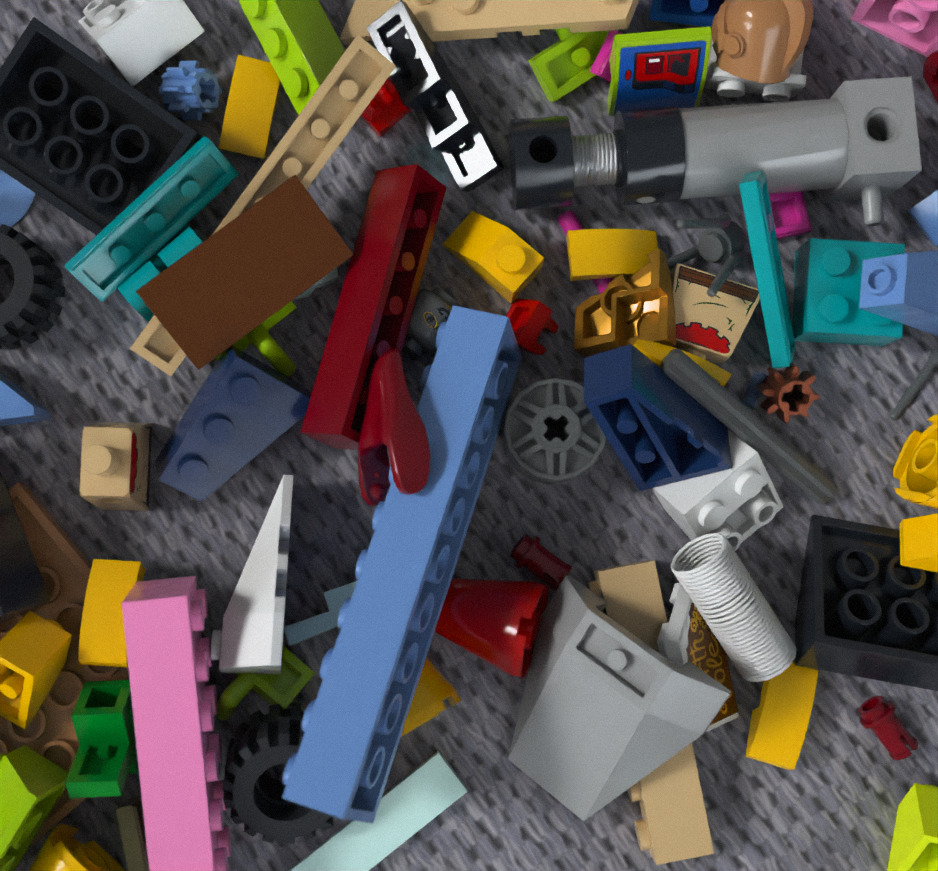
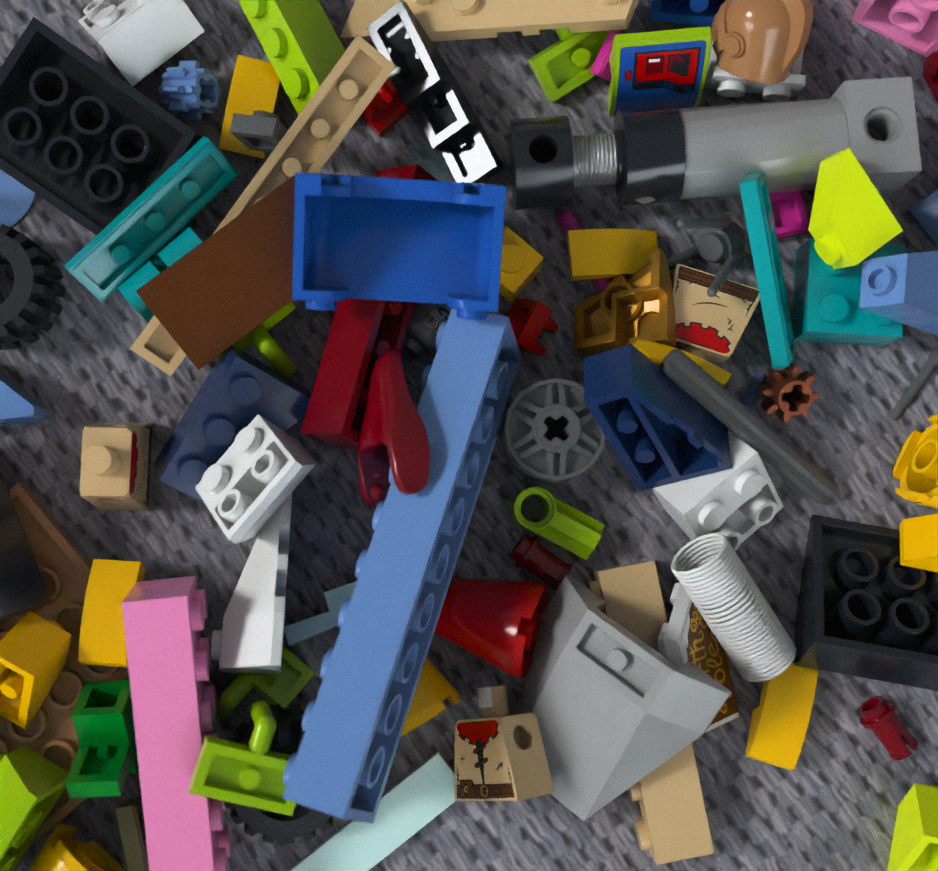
(243, 772): none -> lime plate
(253, 478): none -> white slope
(258, 131): none -> dark grey plate
(397, 242): none -> blue windscreen
(499, 753): none -> tan torso
(559, 523): none -> lime piece
(848, 213): none -> neon yellow slope

